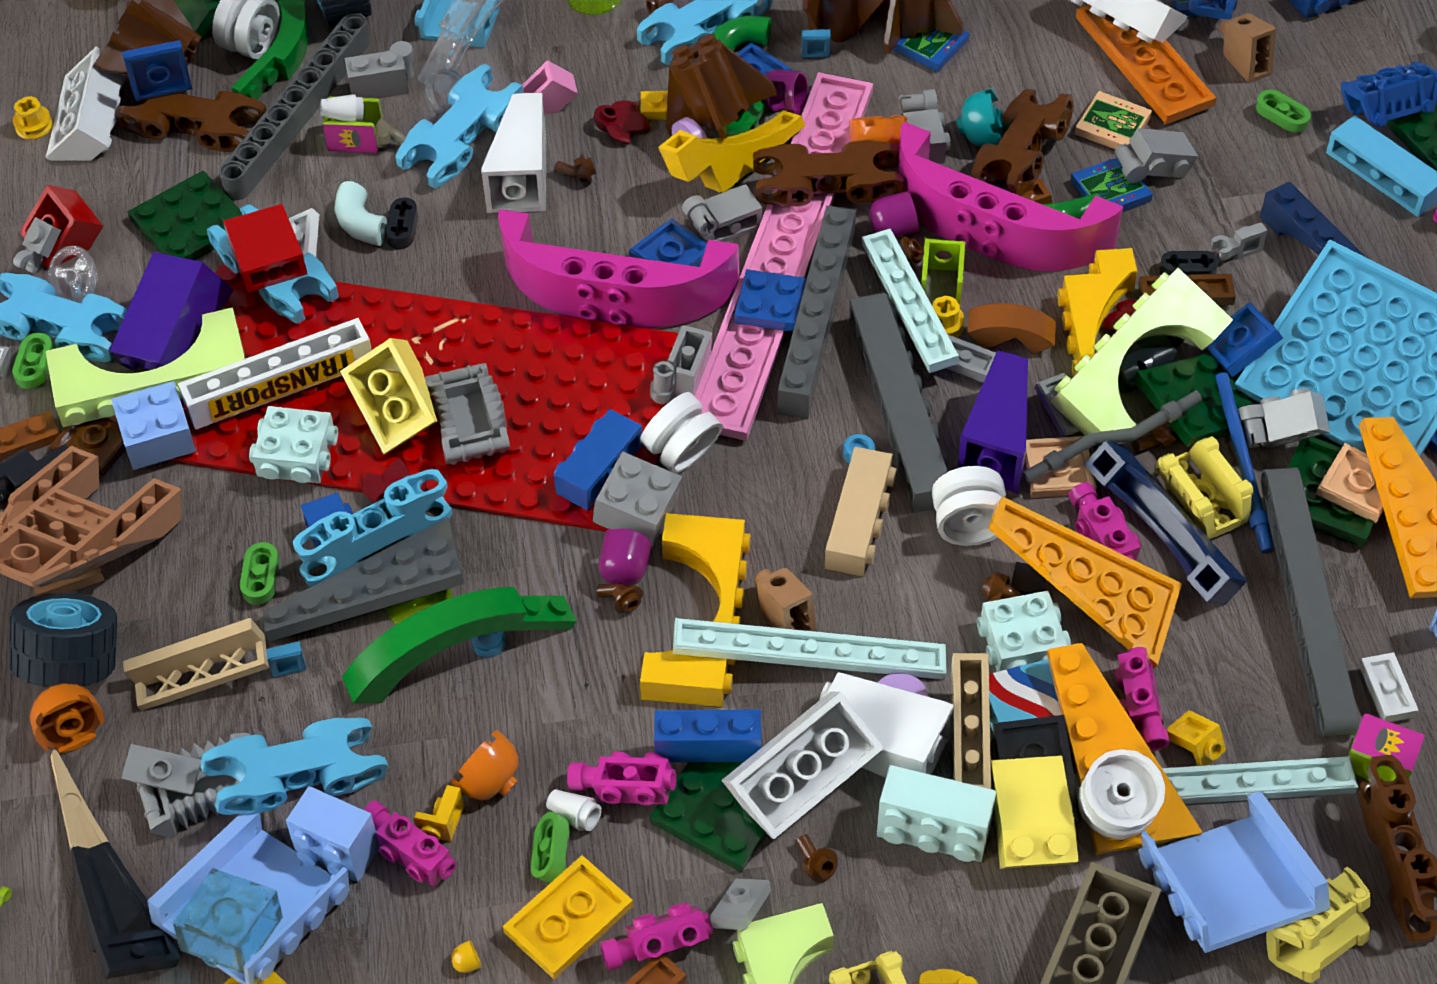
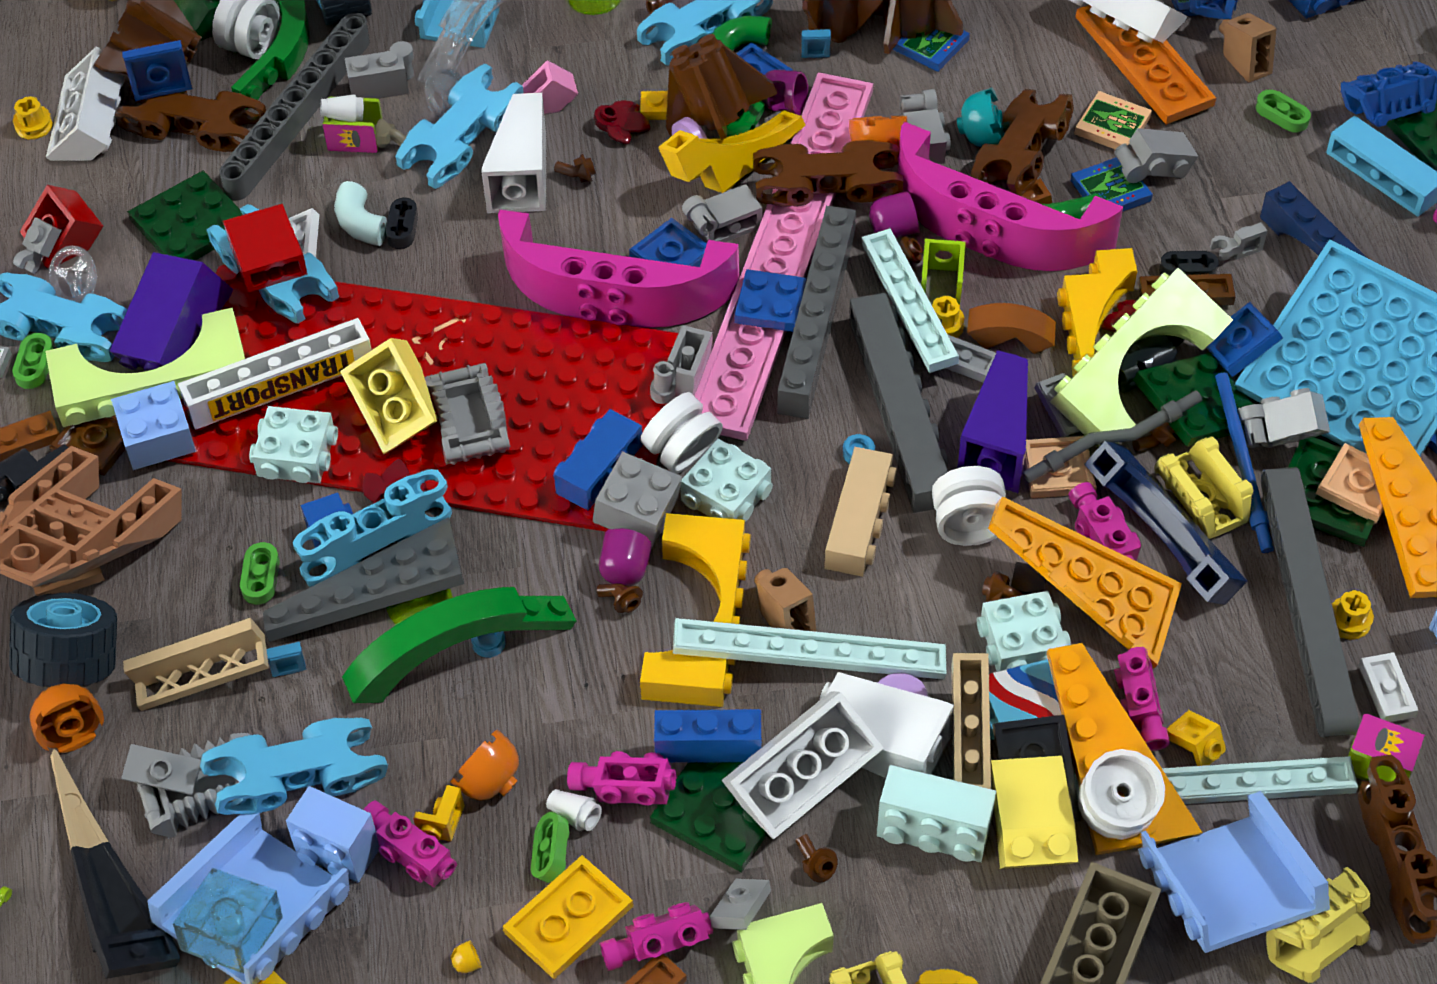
(726, 483): none -> light aqua brick
(1358, 607): none -> yellow piece

